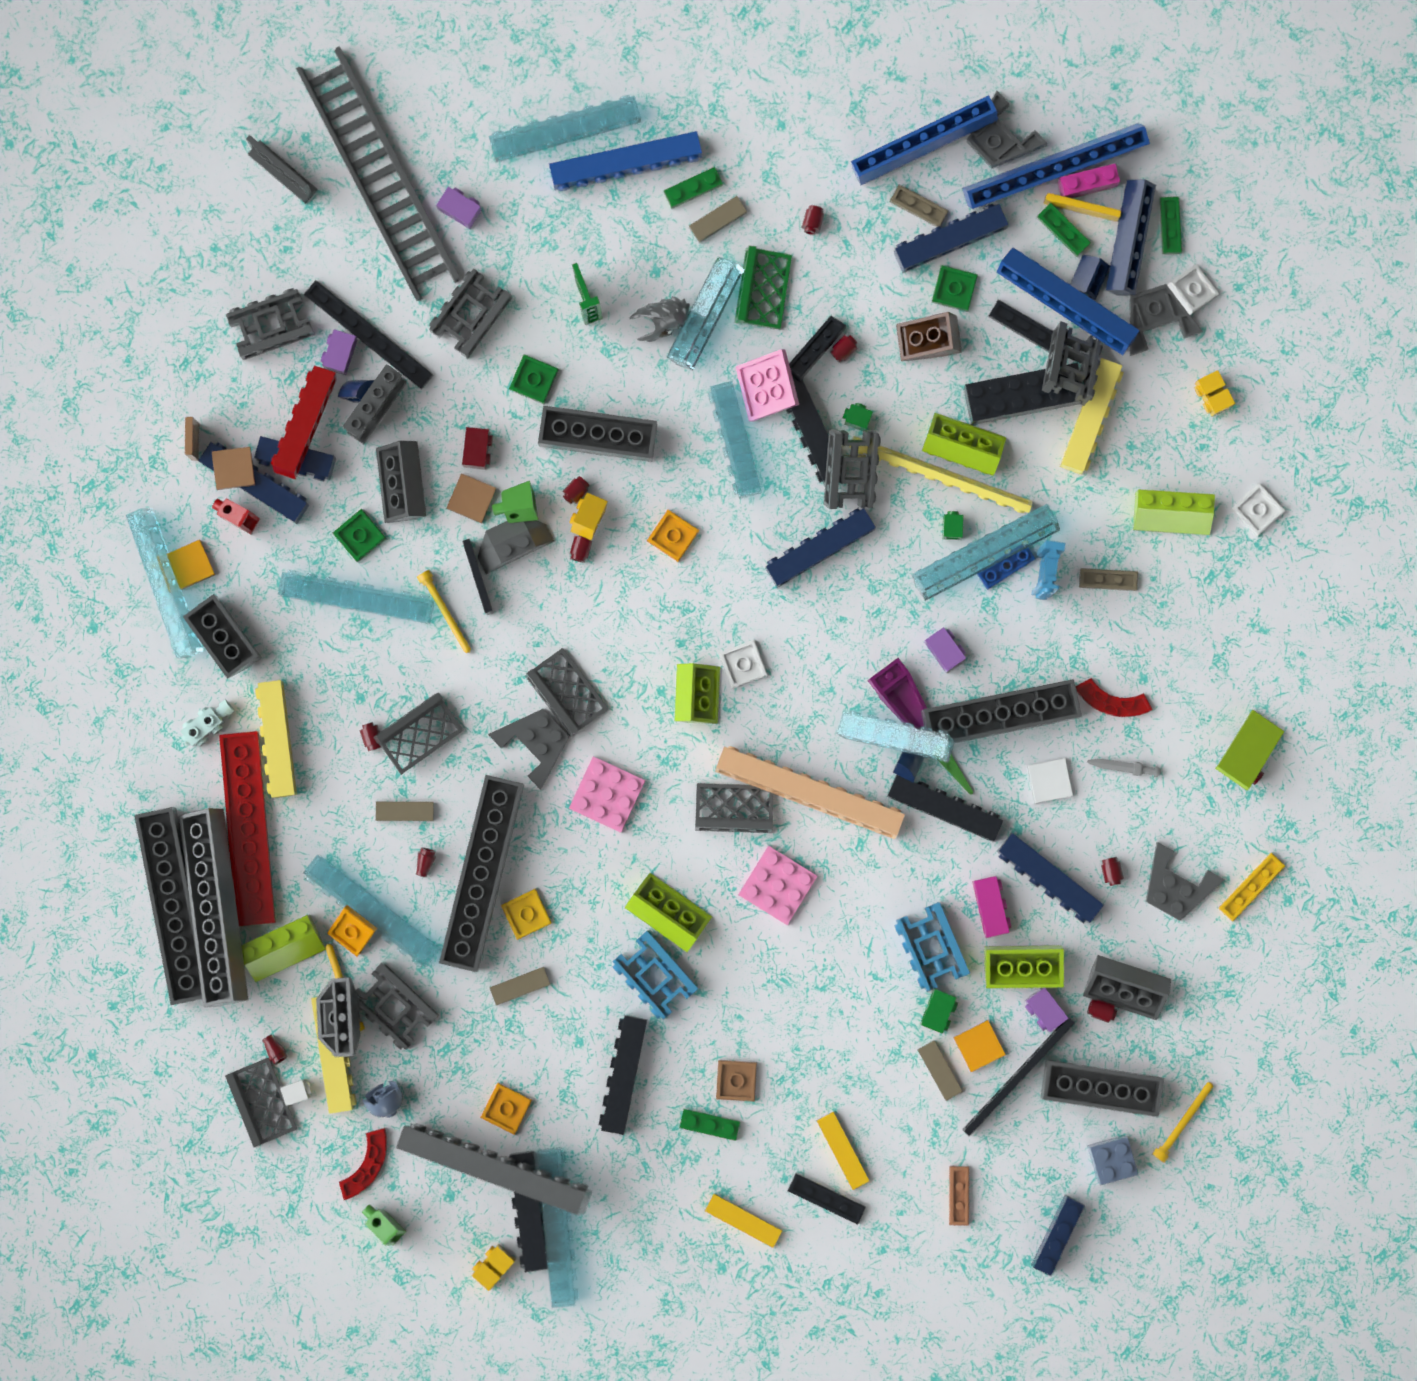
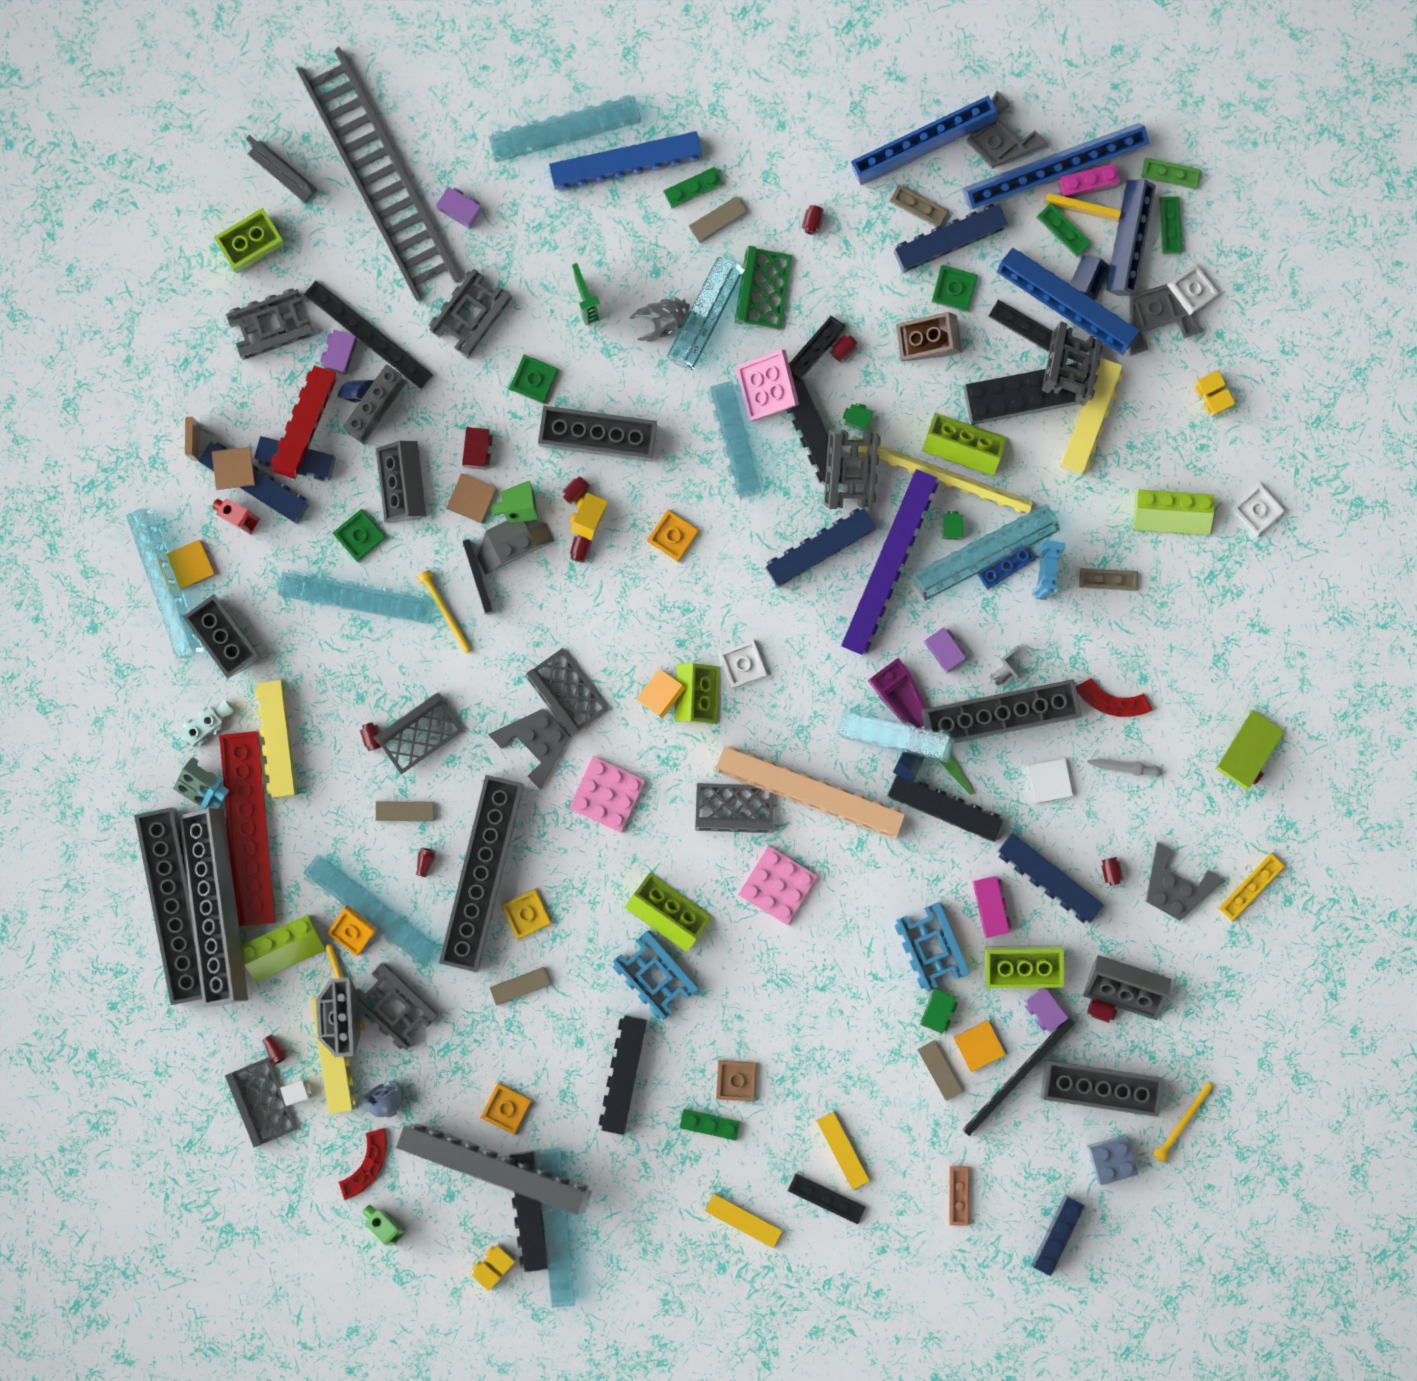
(200, 786): none -> sand green hips
(249, 240): none -> lime brick
(661, 693): none -> light orange tile
(889, 561): none -> dark purple brick
(1006, 670): none -> light grey bracket
(1170, 173): none -> bright green tile

